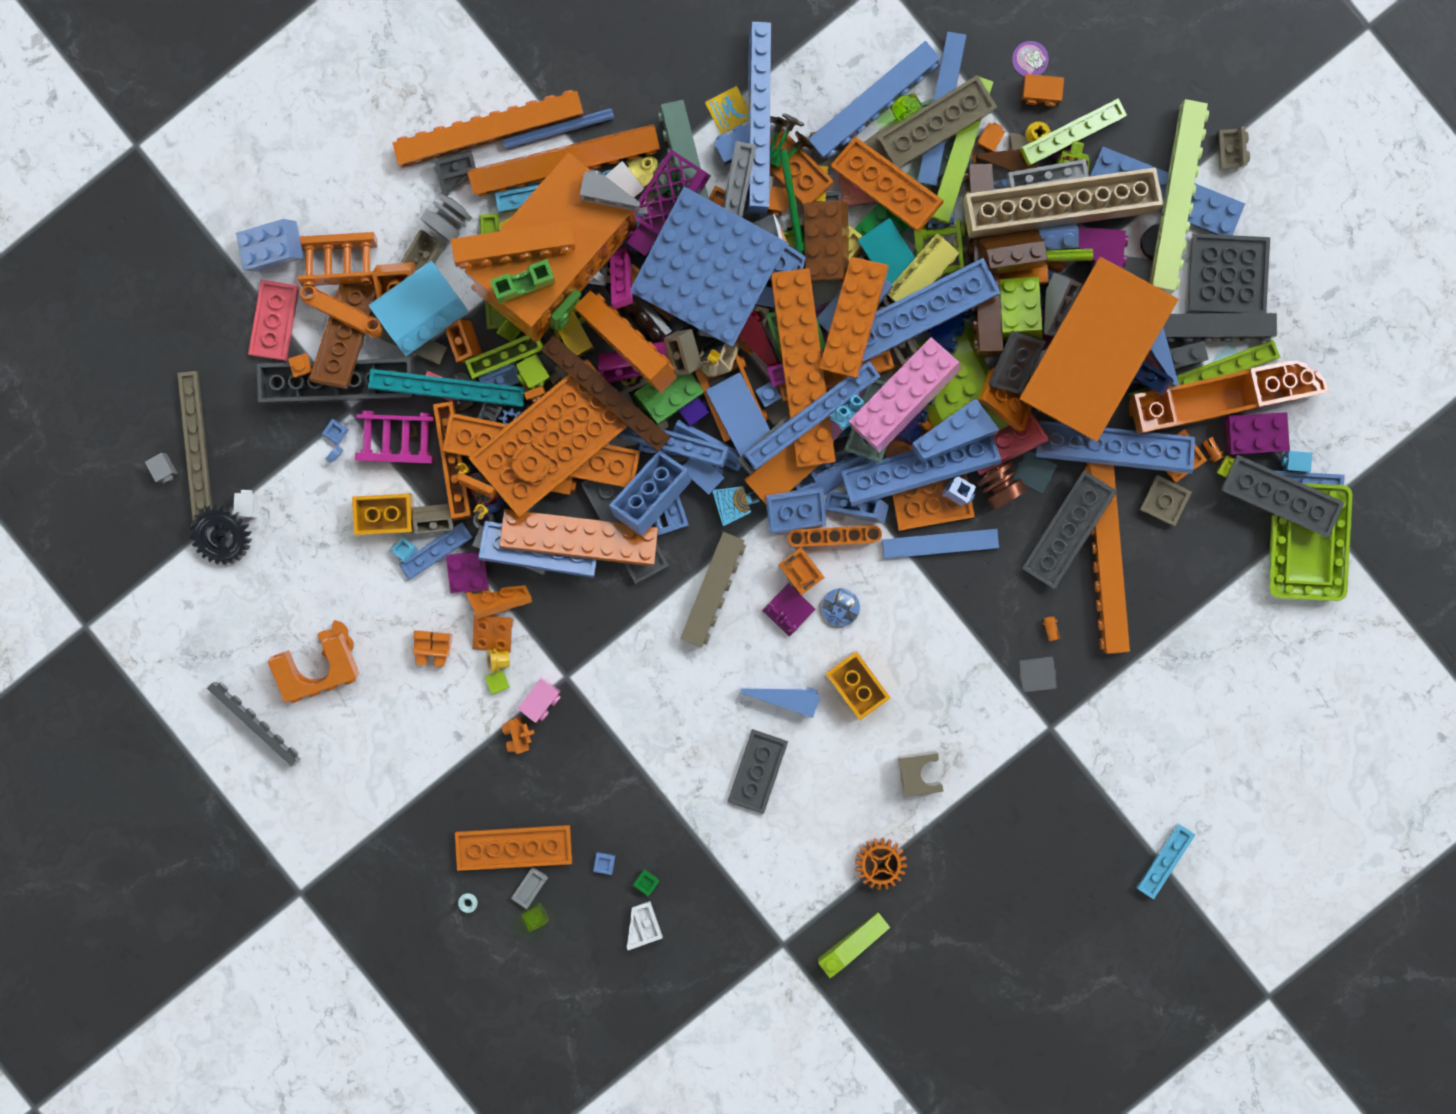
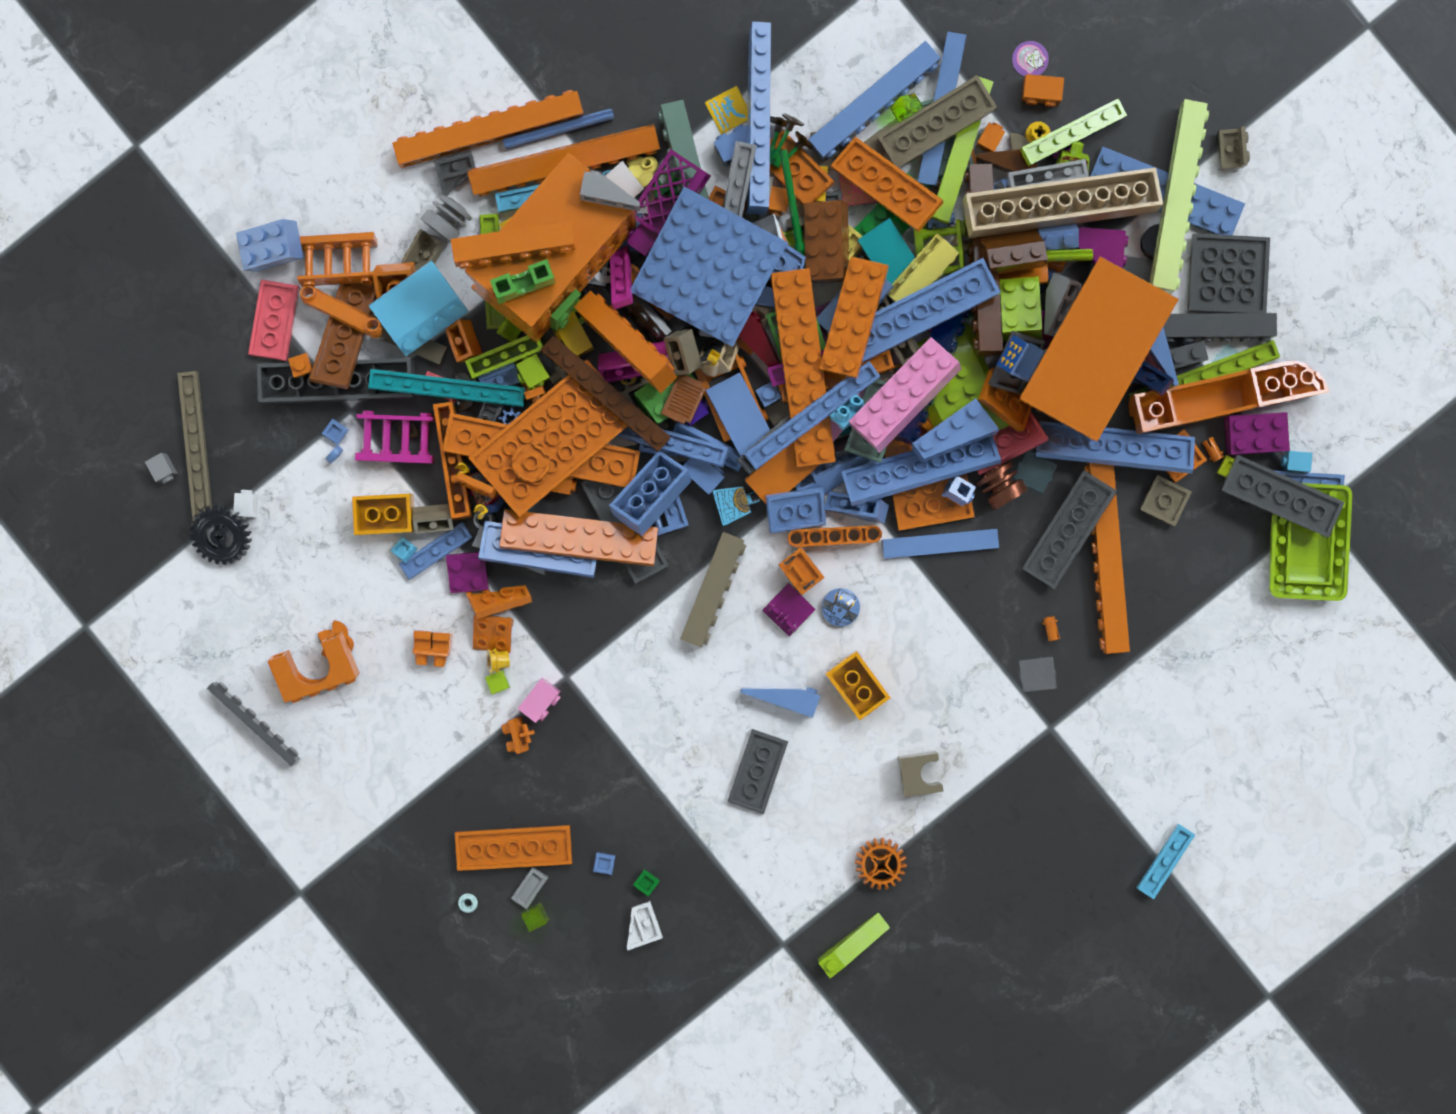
(683, 399): none -> dark orange window
(1021, 358): none -> piece

